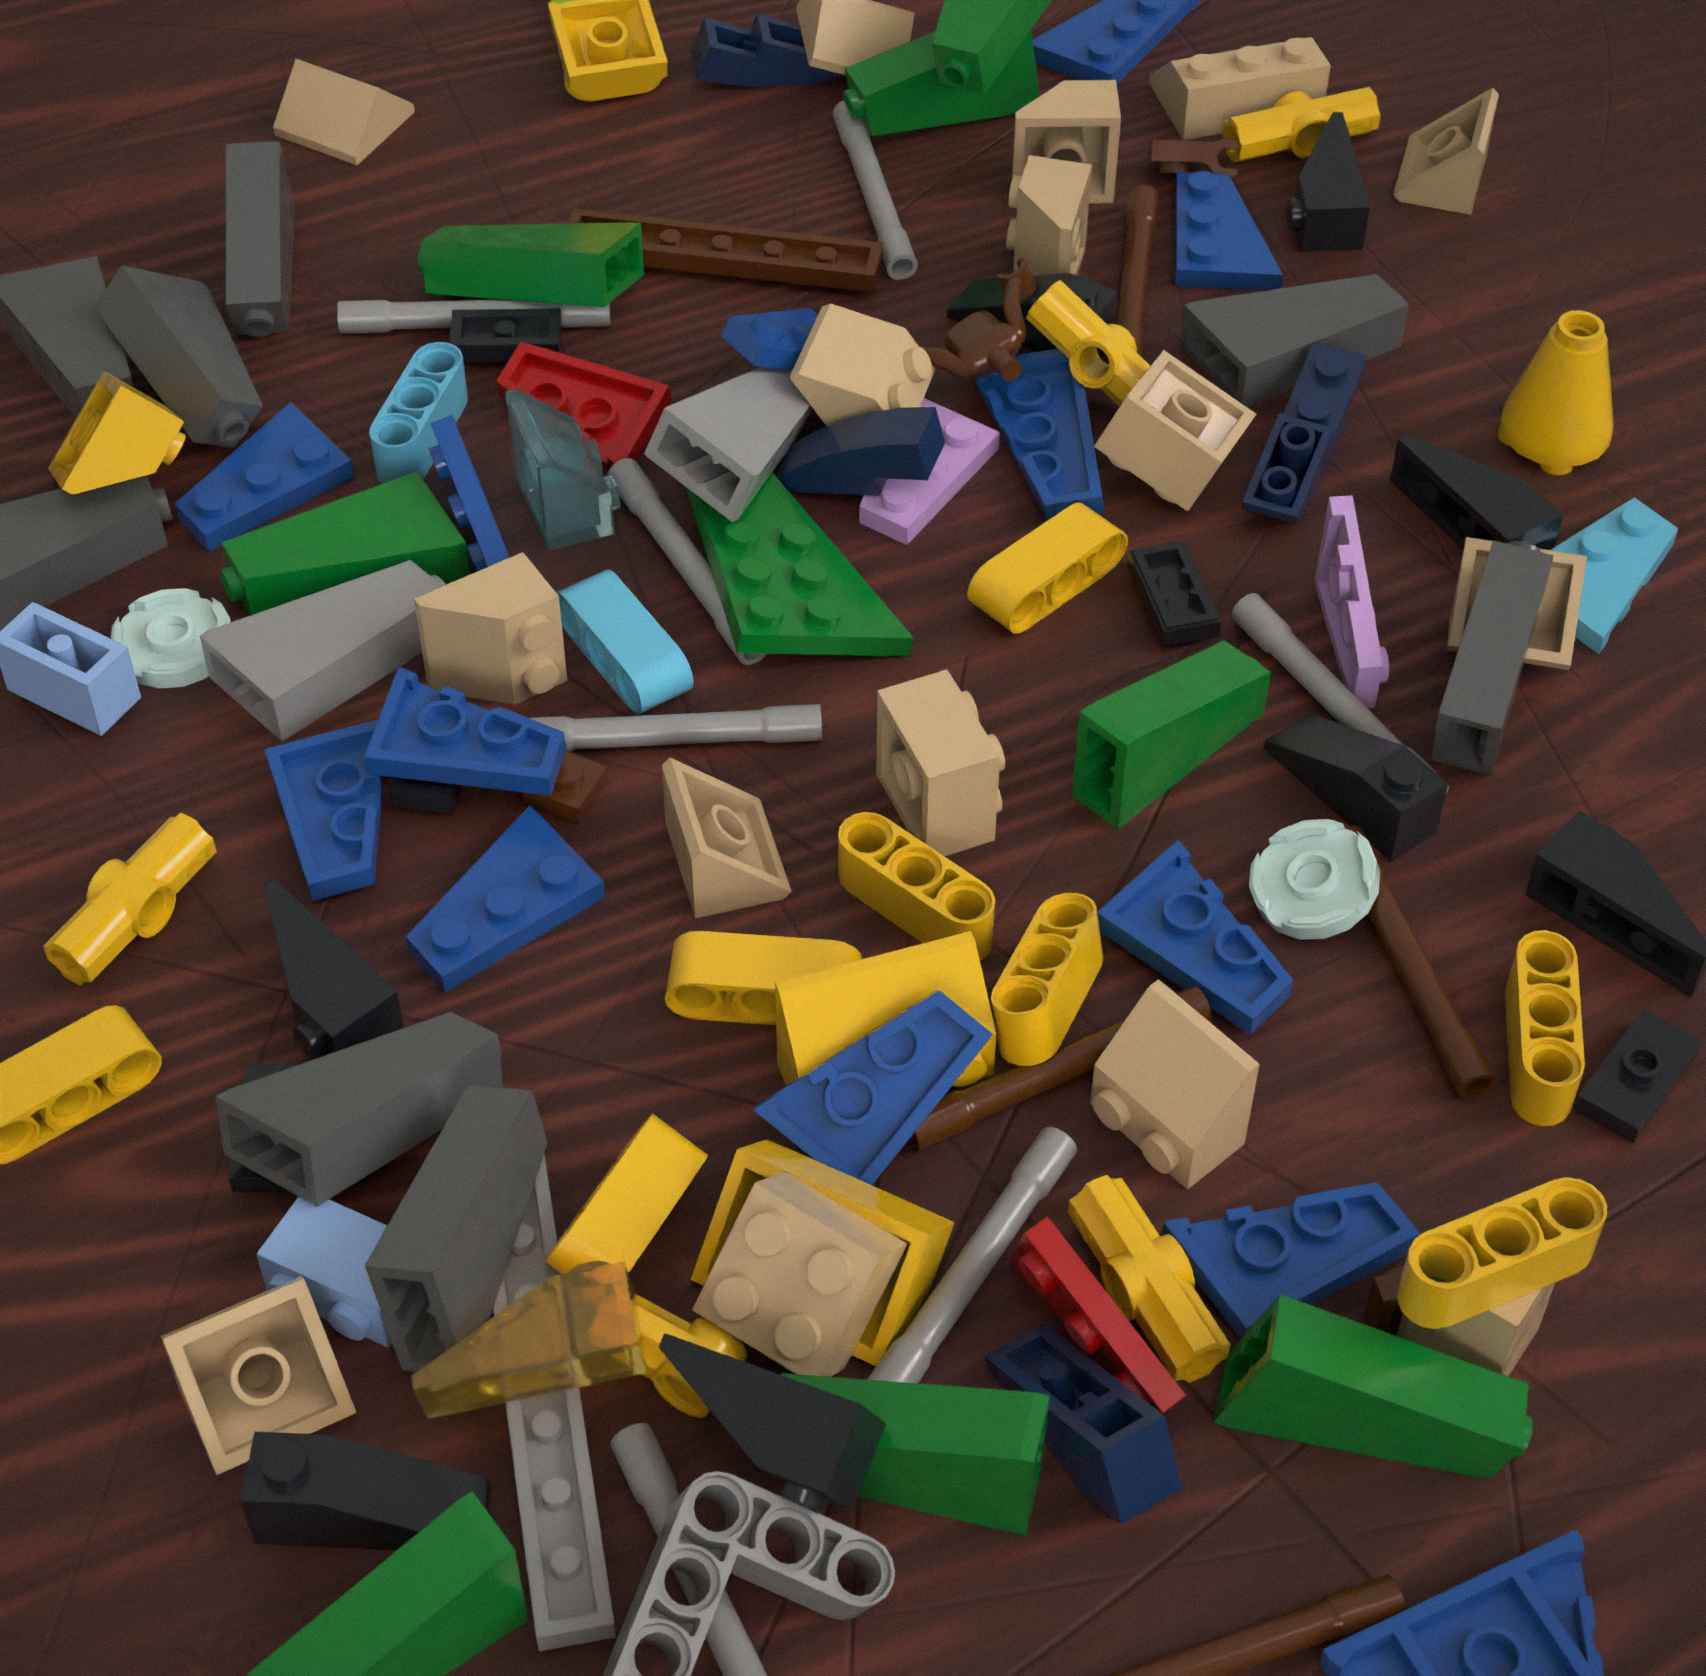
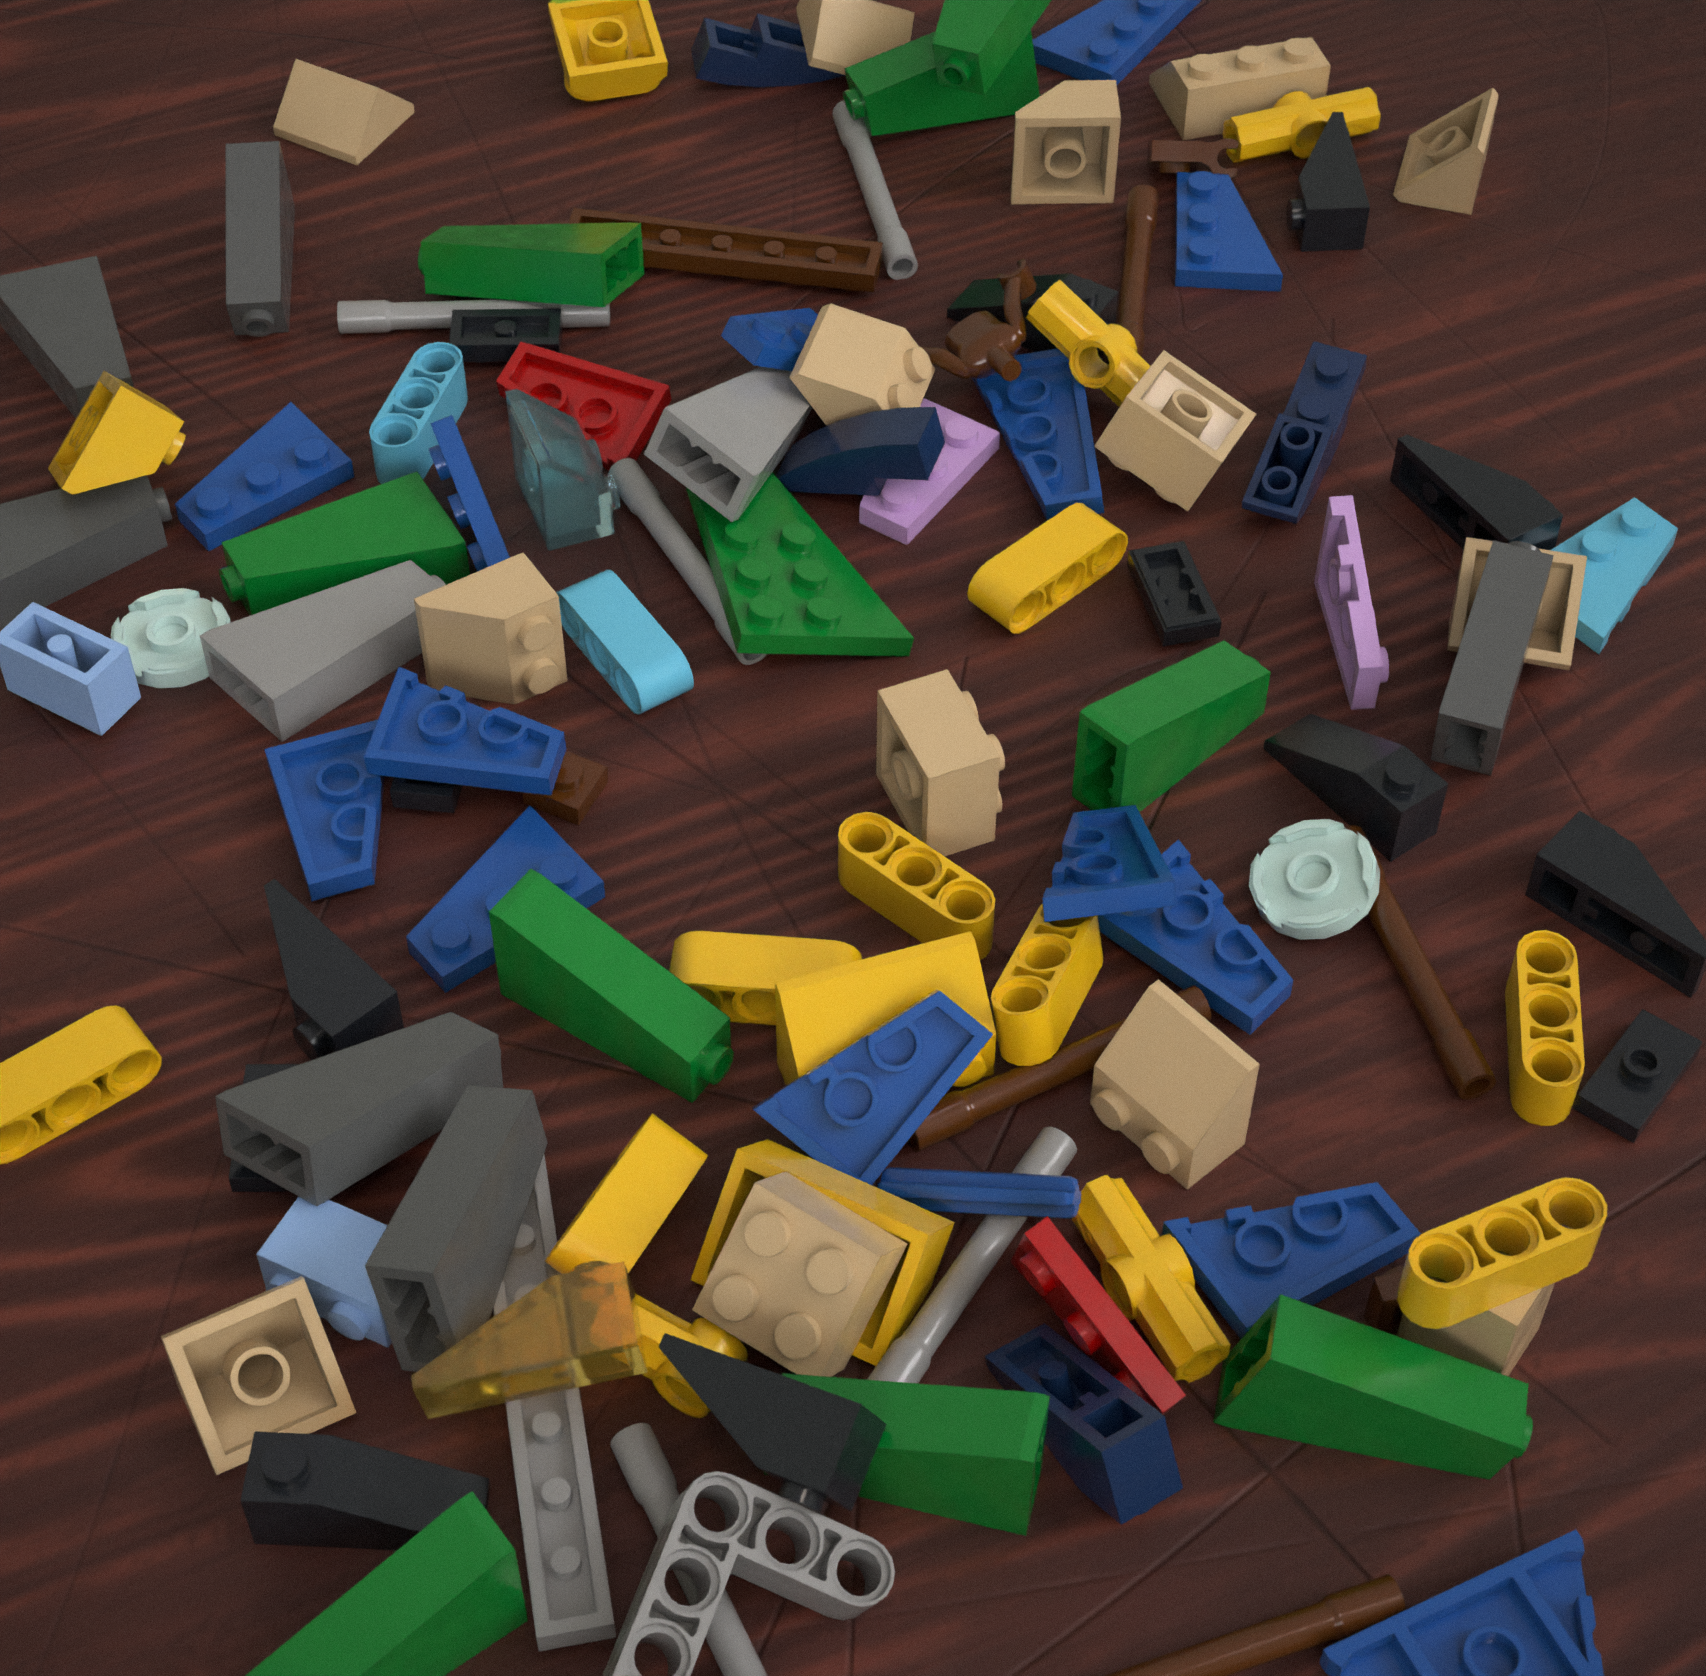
(130, 899): yellow piece -> none
(183, 352): dark grey slope -> none
(605, 989): none -> green slope
(720, 842): tan slope -> none
(768, 724): light grey piece -> none
(985, 1192): none -> blue axle
(1050, 215): tan slope -> none
(1108, 868): none -> blue wing
(1261, 339): dark grey slope -> none
(1276, 638): light grey piece -> none
(1564, 398): yellow cone -> none

